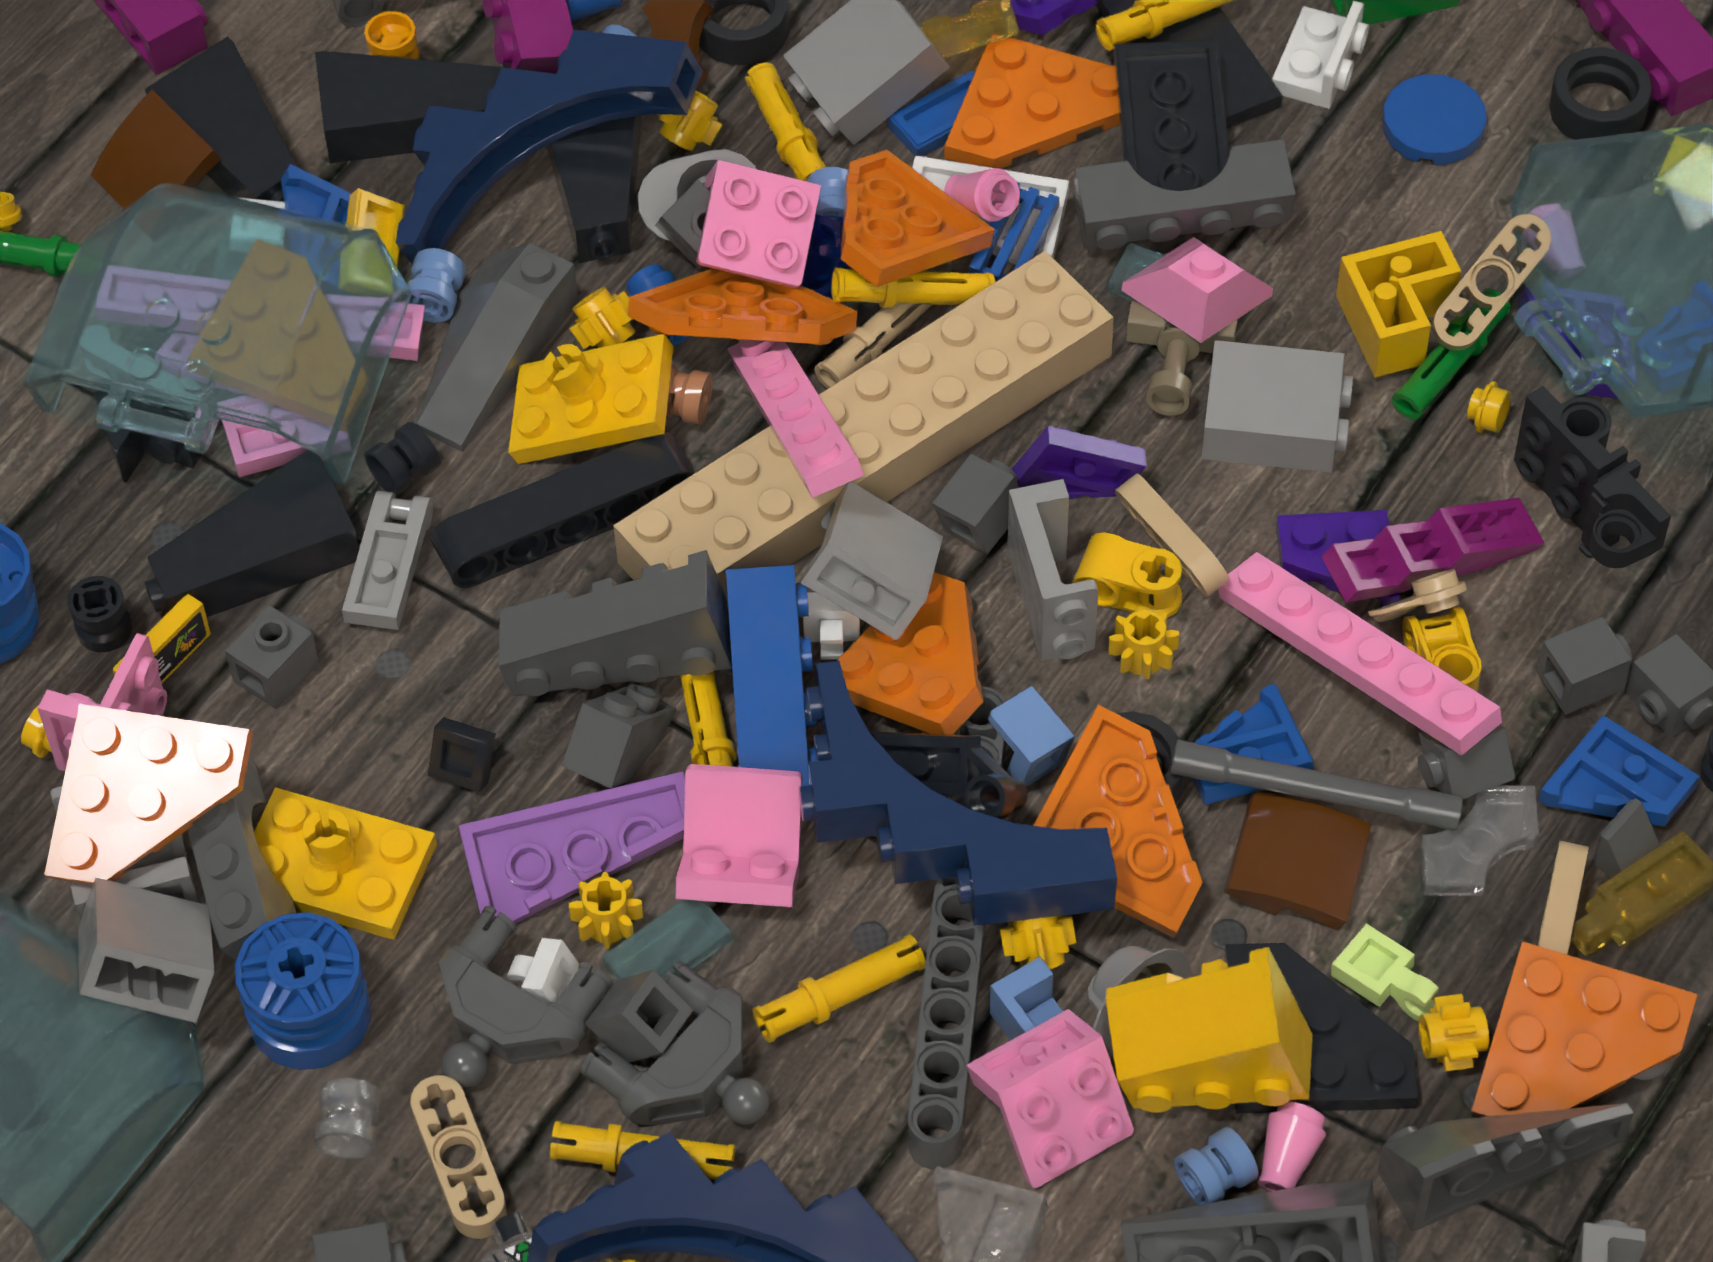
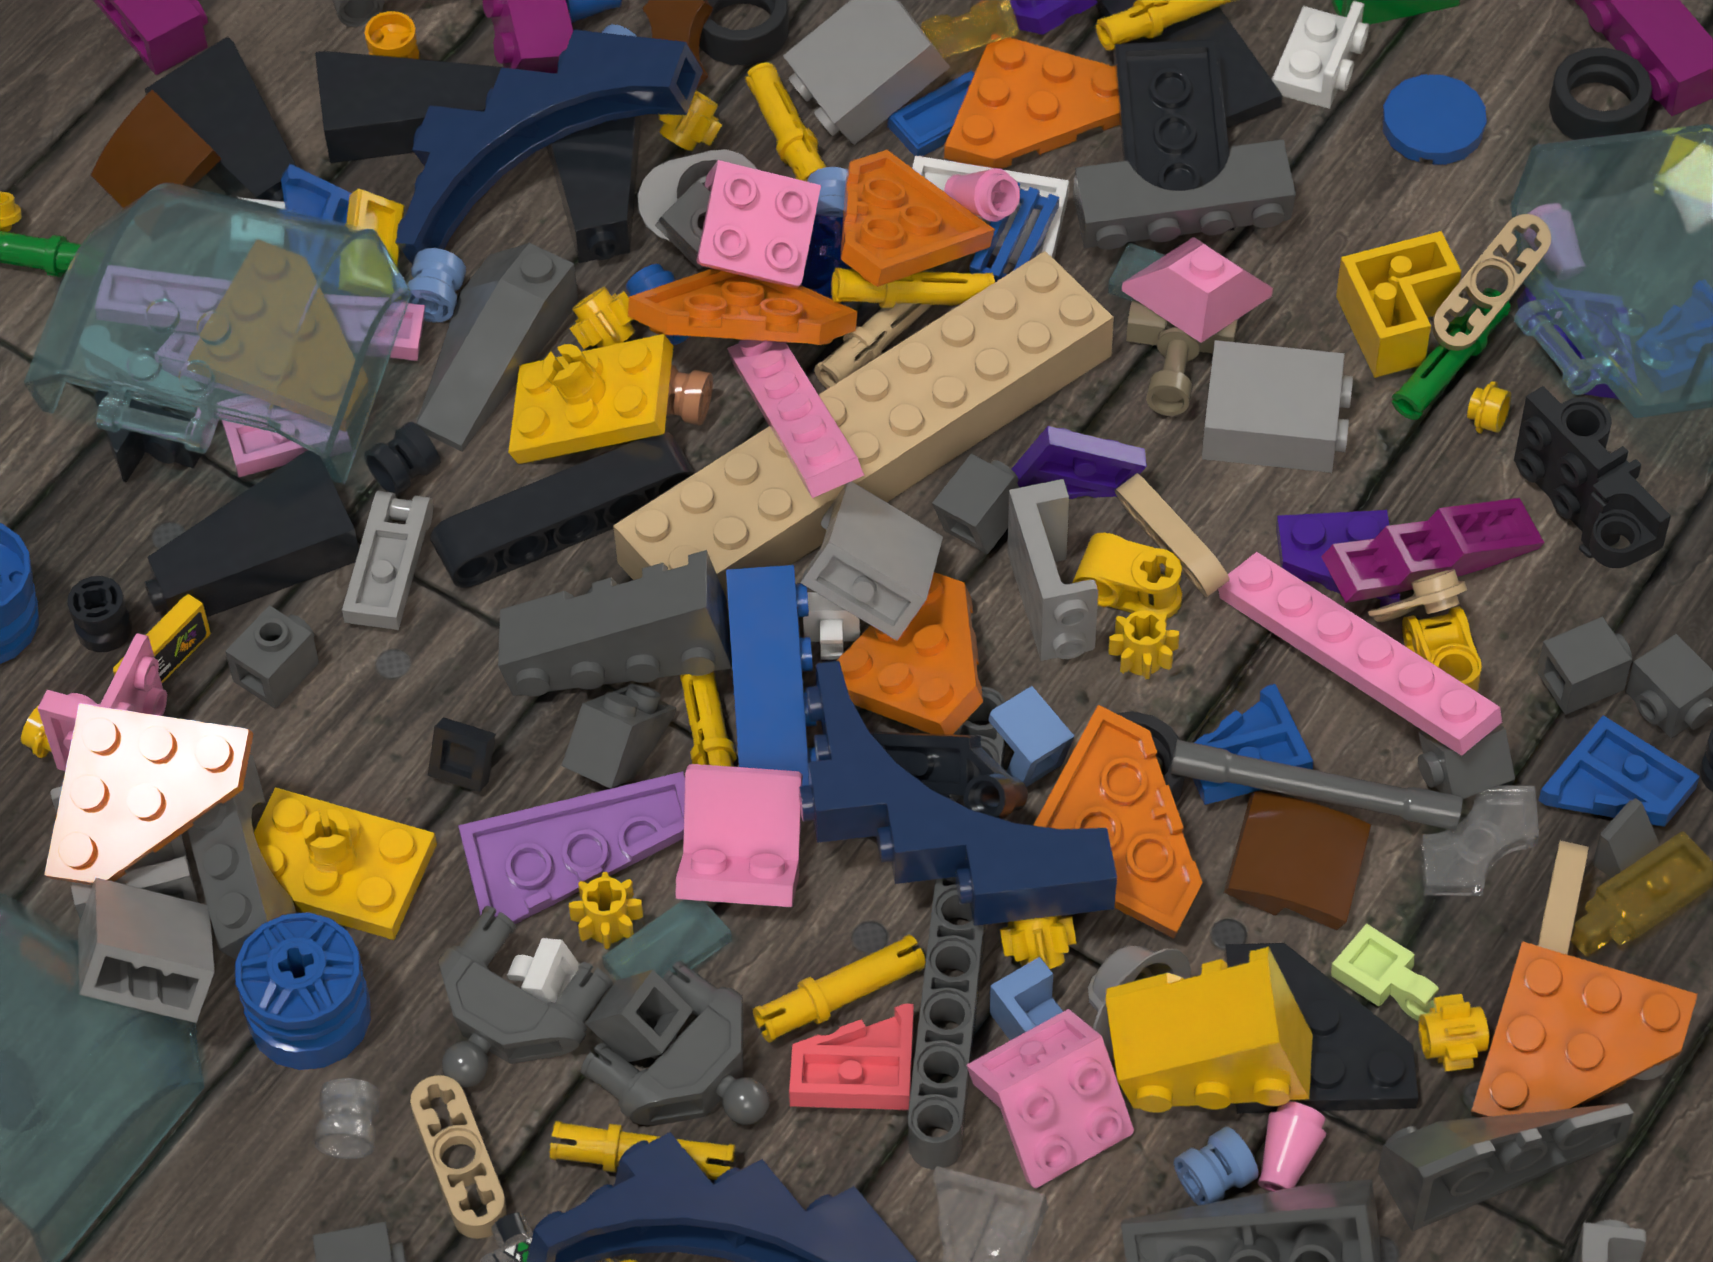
(856, 1065): none -> coral wing

